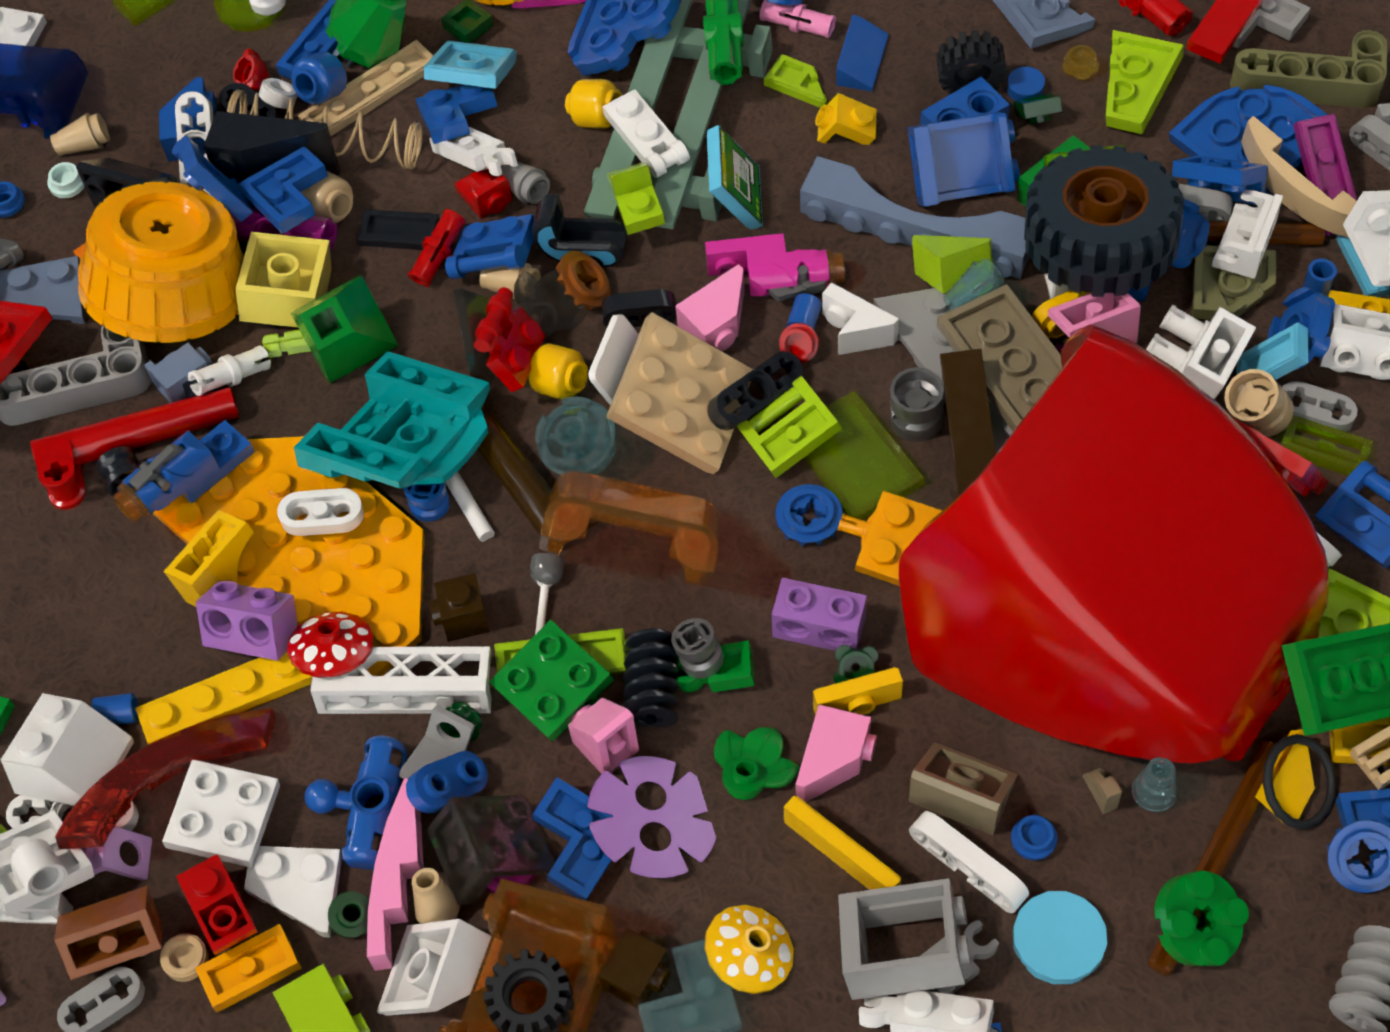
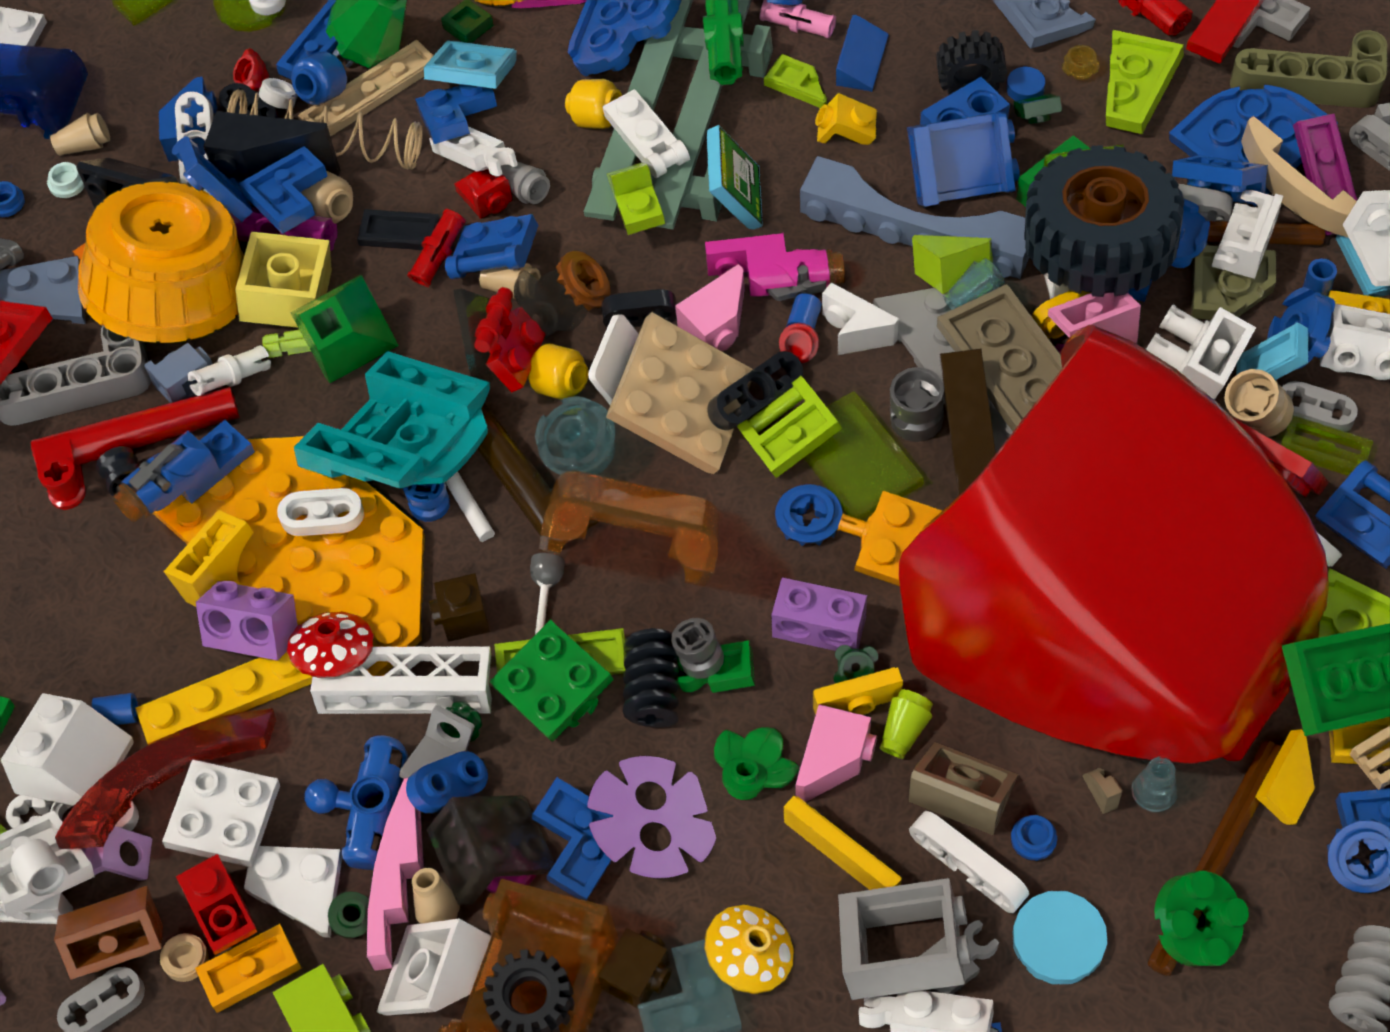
(557, 235): black animal -> none
(604, 734): bright pink slope -> none
(905, 722): none -> lime cone
(1269, 789): black piece -> none

